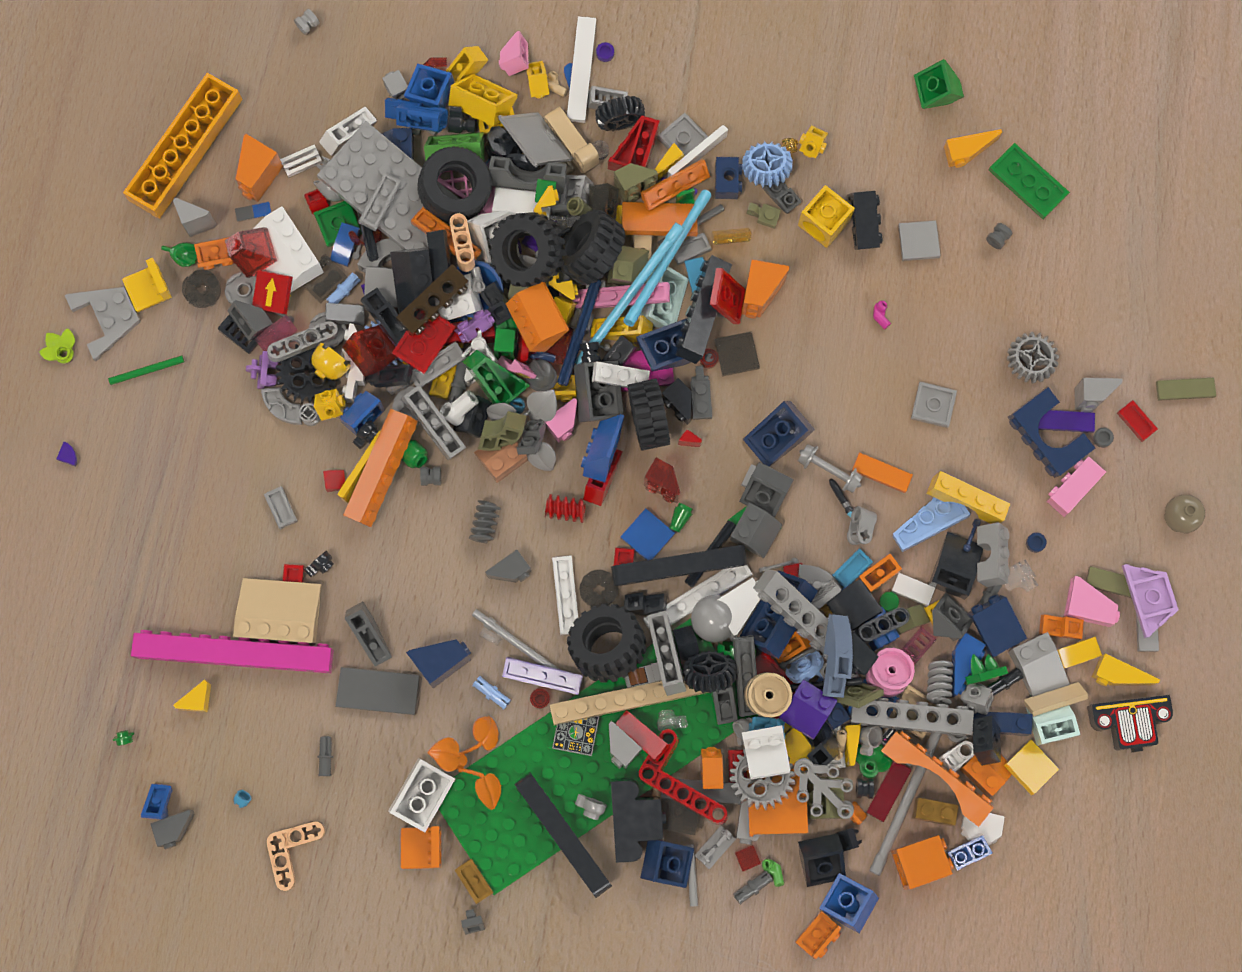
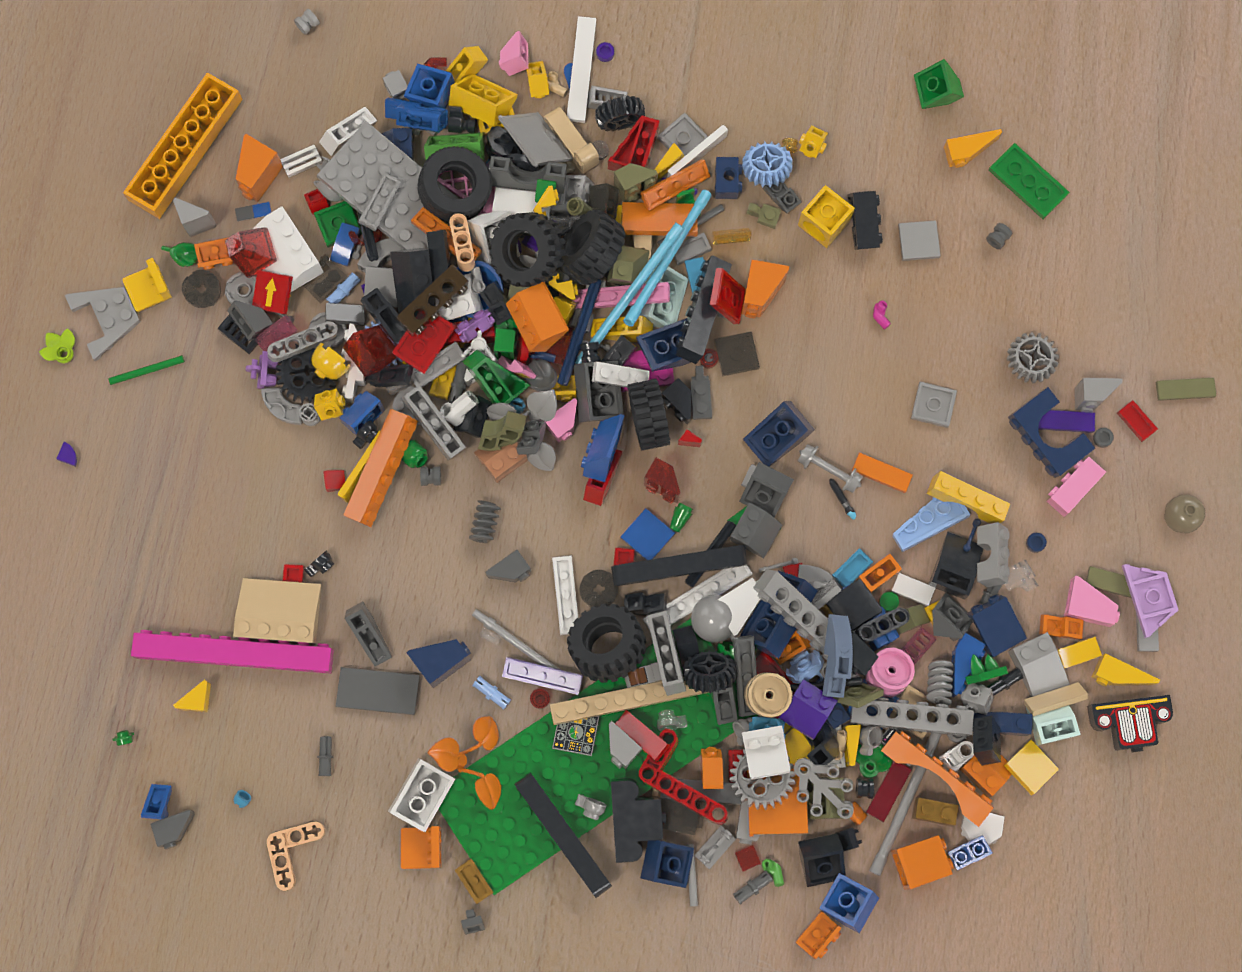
(280, 507): light grey tile -> none
(565, 508): red piece -> none
(783, 665): dark grey hinge -> none
(862, 524): light grey piece -> none

